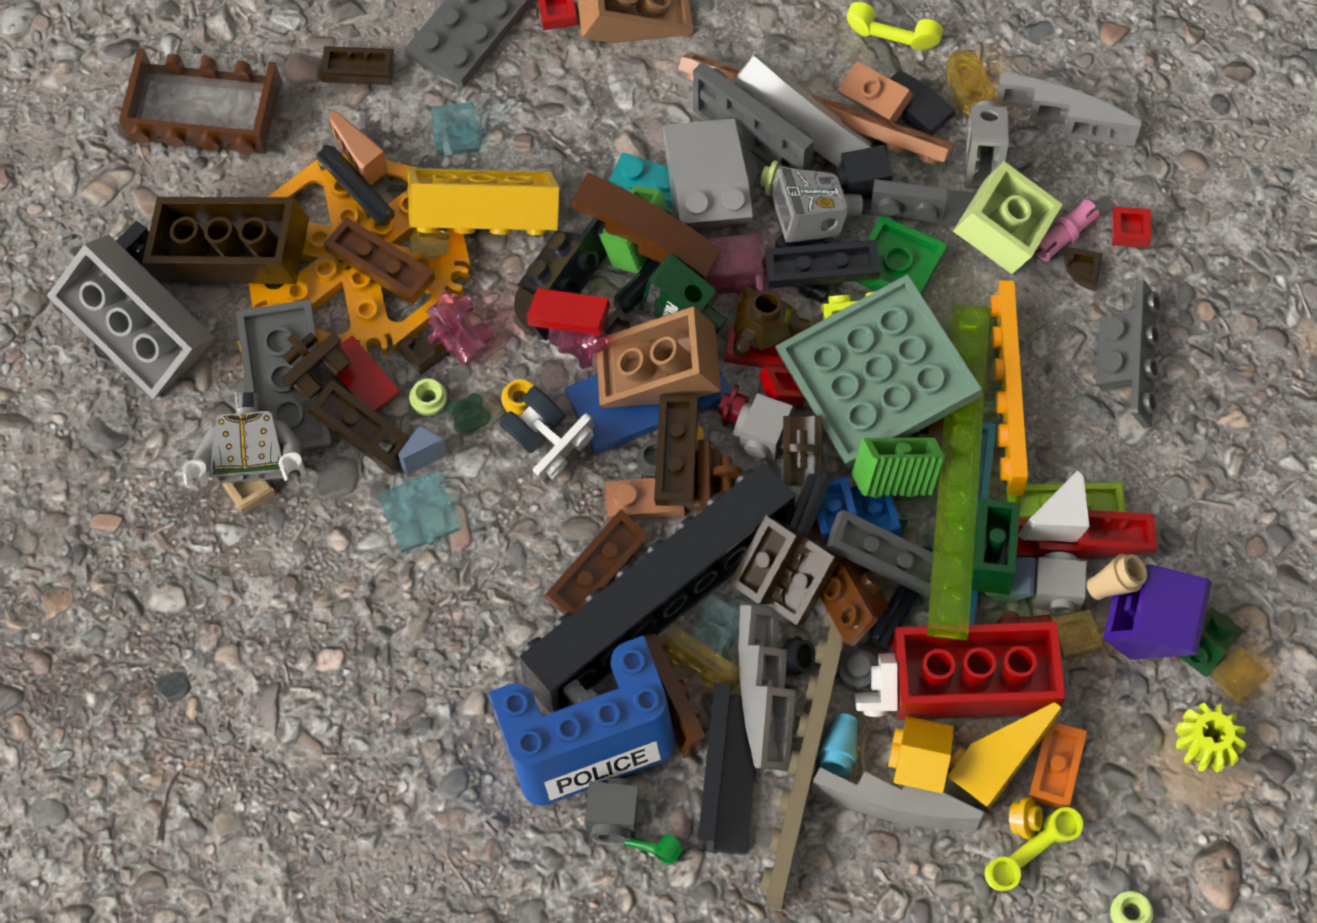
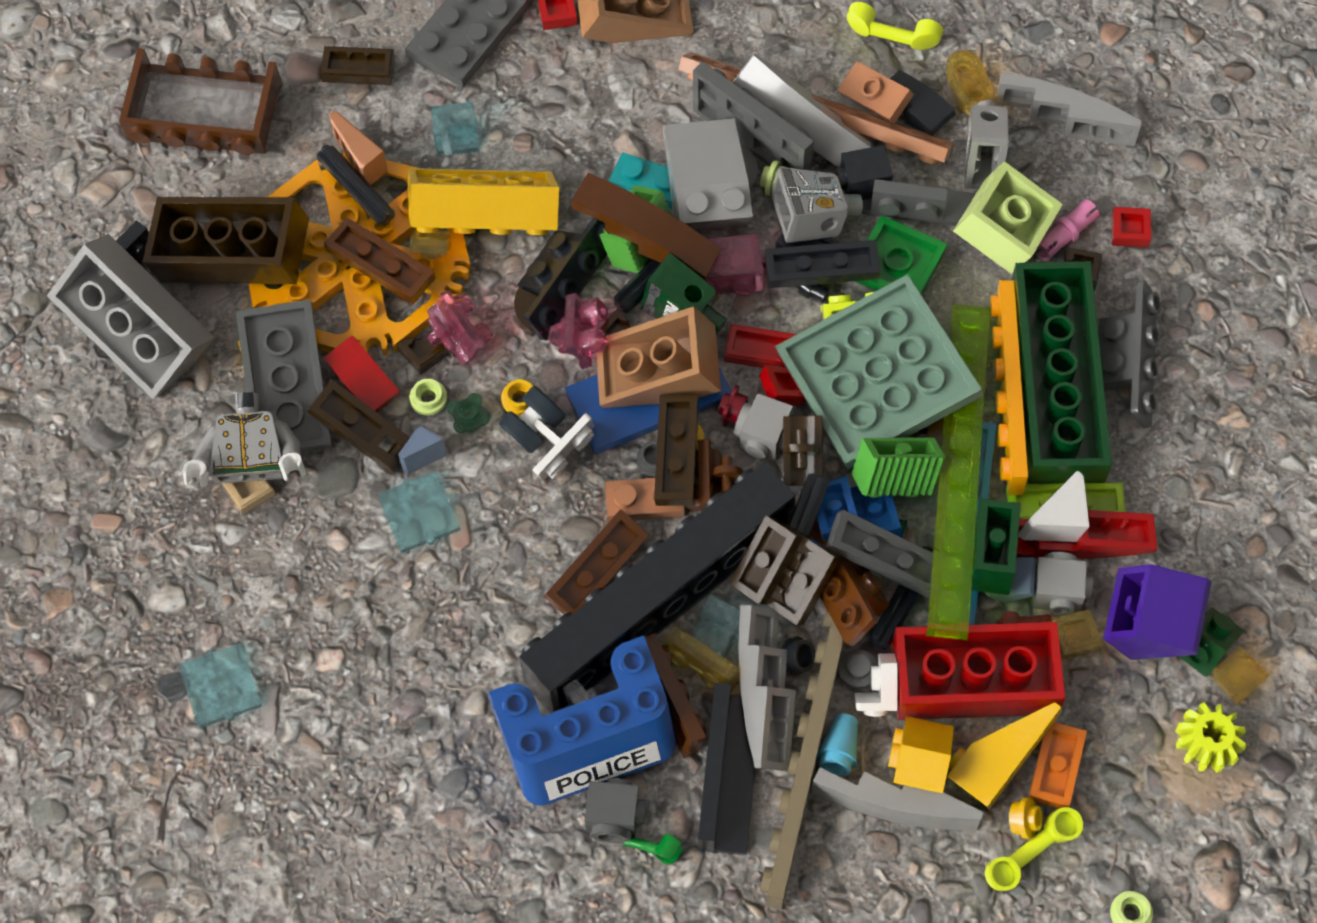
(219, 685): none -> clear light blue piece
(301, 375): dark brown hips -> none
(568, 311): red tile -> none
(764, 321): dark brown rock -> none
(1061, 373): none -> dark green brick
(1120, 576): tan cone -> none

